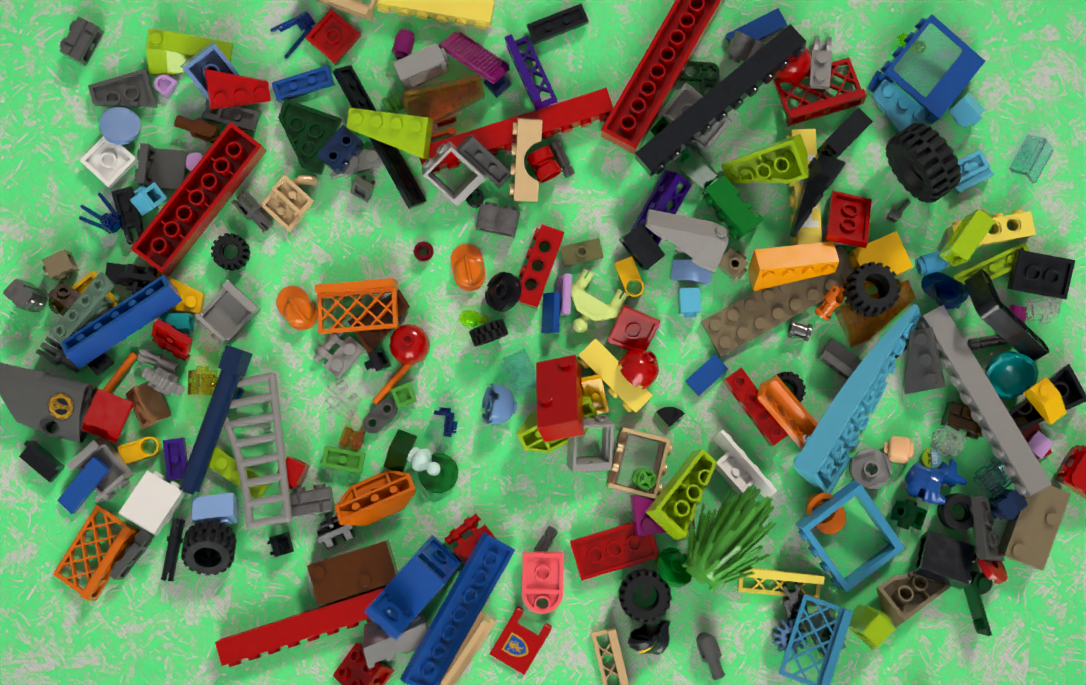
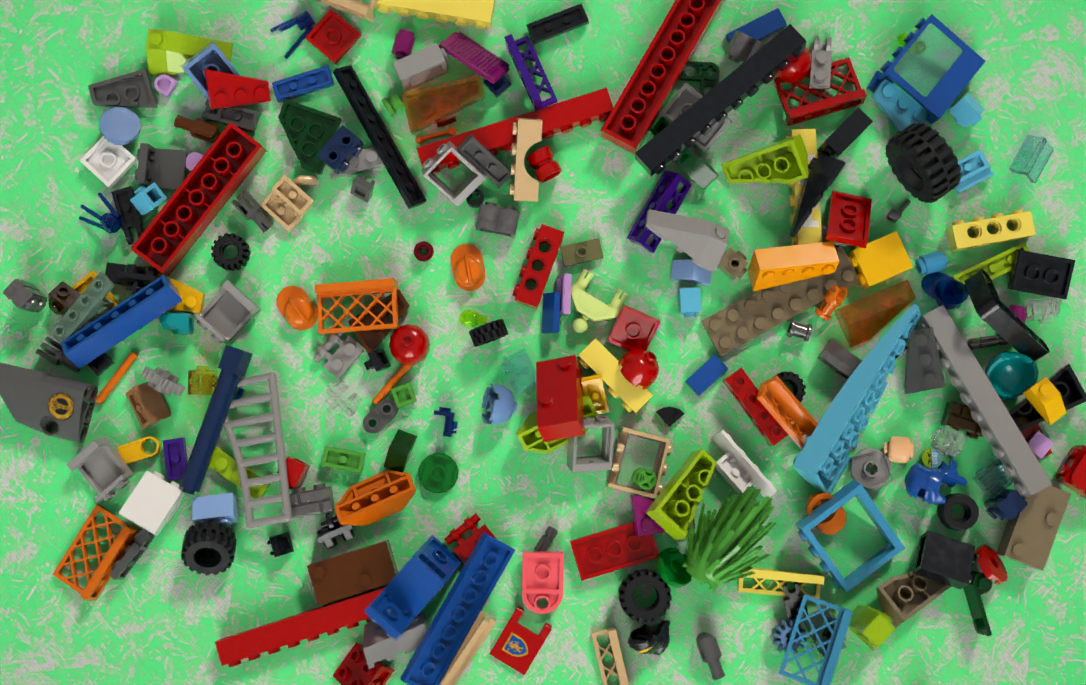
(41, 460): black panel -> none
(60, 265): dark tan brick -> none
(81, 40): dark grey brick -> none
(84, 484): blue tile -> none
(107, 415): red piece -> none
(158, 361): light grey axle -> none
(171, 340): red plate -> none
(173, 548): black pin -> none
(352, 438): clear orange wheel -> none
(397, 130): lime wedge -> none
(421, 461): light aqua animal -> none
(503, 291): black tile -> none
(562, 158): dark grey axle -> none
(628, 272): yellow piece -> none
(642, 247): black panel -> none
(731, 208): green wedge -> none
(882, 279): black tyre -> none
(908, 514): dark green brick -> none
(967, 237): lime window -> none
(986, 539): dark grey wing -> none

